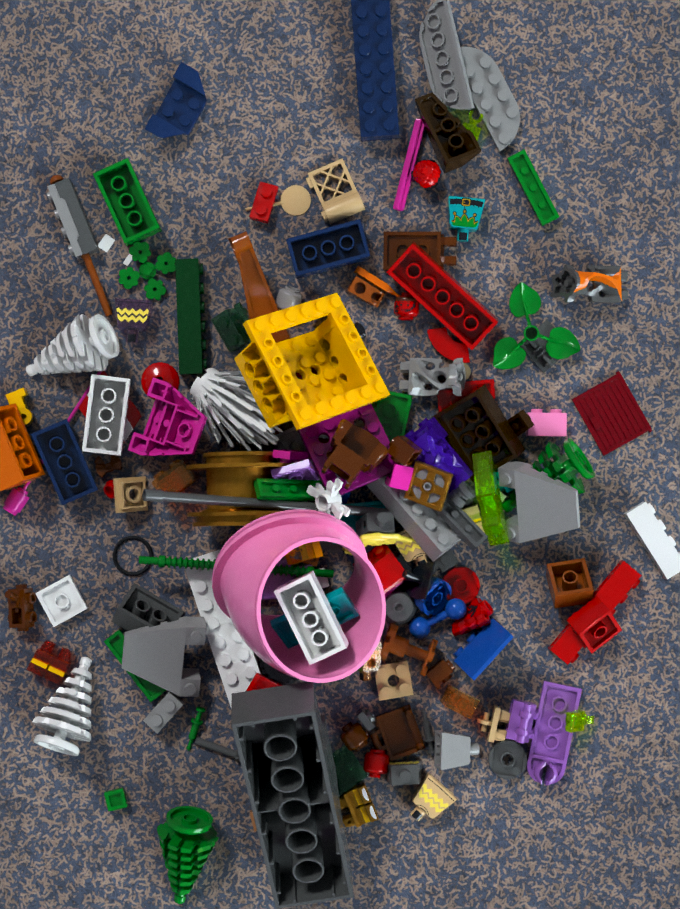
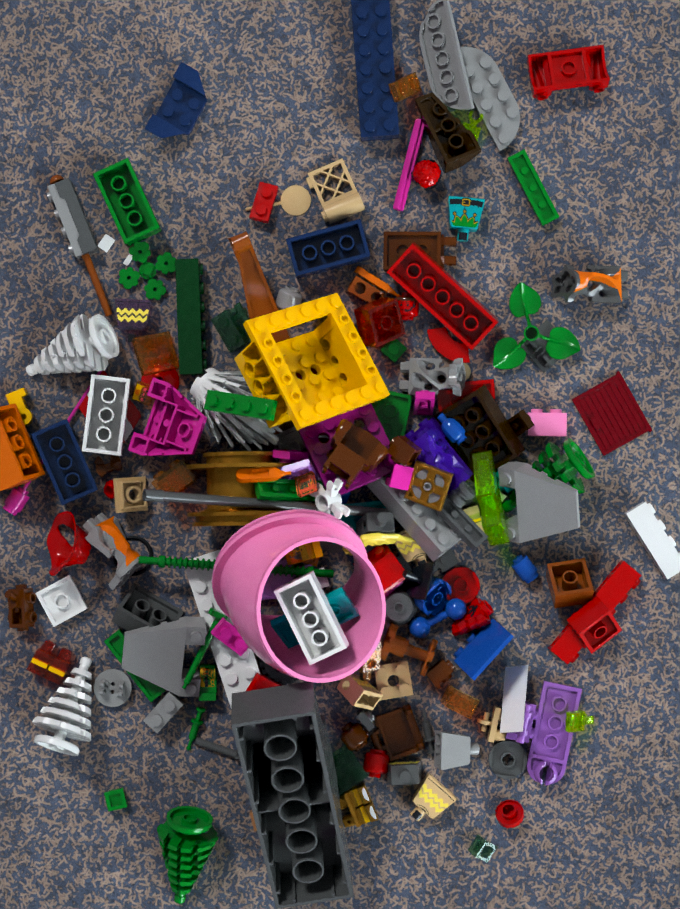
(60, 550): none -> red piece
(103, 687): none -> light grey plate
(110, 540): none -> light grey hips
(140, 393): none -> tile
(155, 353): none -> clear orange plate
(208, 683): none -> green leg
(218, 616): none -> green piece
(229, 636): none -> dark pink plate
(241, 405): none -> green plate
(262, 474): none -> orange piece
(306, 484): none -> clear orange tile
(359, 692): none -> torso
(379, 322): none -> clear red brick
(393, 350): none -> green plate
(405, 87): none -> clear orange plate
(424, 402): none -> dark pink plate
(452, 429): none -> blue plant
(482, 848): none -> clear green slope
(509, 813): none -> red plate
(514, 699): none -> white sticker
(524, 568): none -> blue brick
(567, 70): none -> red piece

